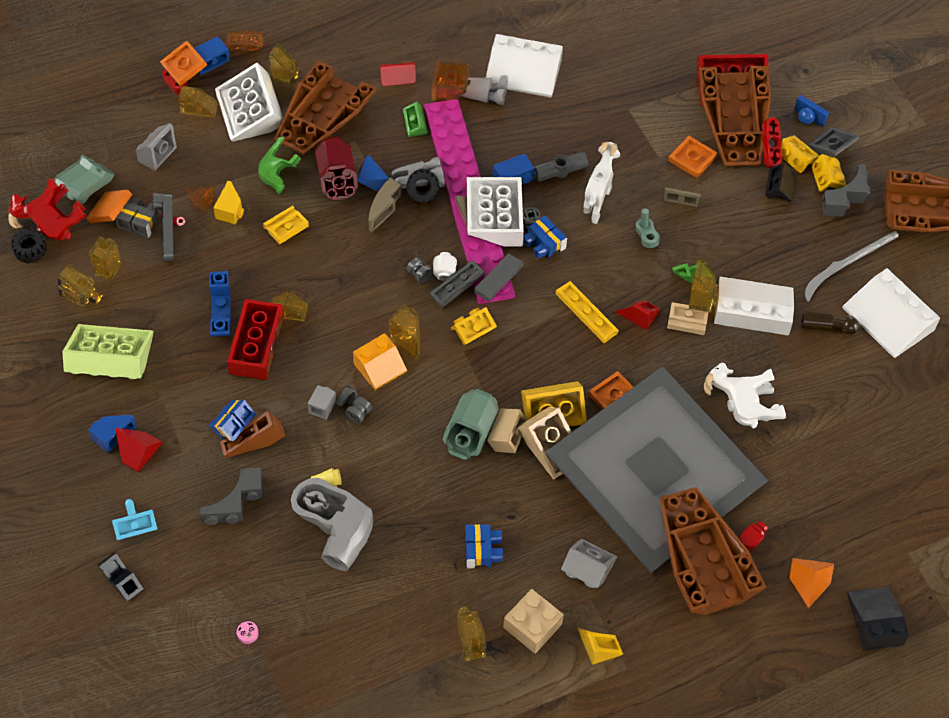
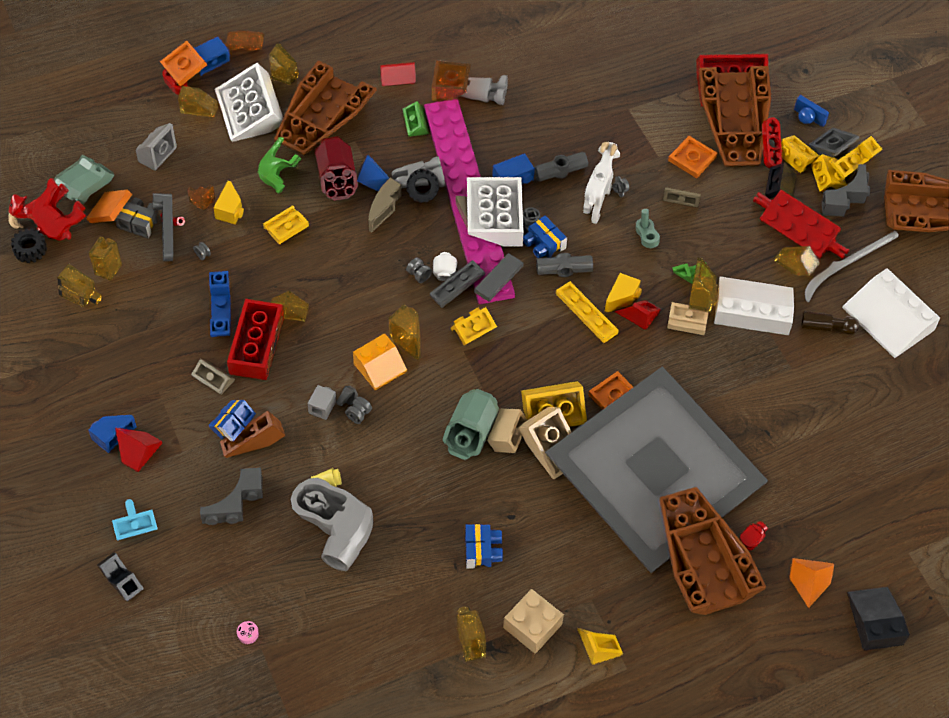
(107, 351): yellowish green slope -> none
(202, 250): none -> dark grey bush
(212, 376): none -> dark tan slope
(527, 63): white slope -> none
(564, 265): none -> dark grey piece
(588, 563): light grey slope -> none
(620, 186): none -> dark grey plate
(623, 293): none -> yellow slope
(744, 394): white animal -> none
(797, 260): none -> clear yellow slope
(800, 224): none -> red plate
(859, 155): none -> yellow slope

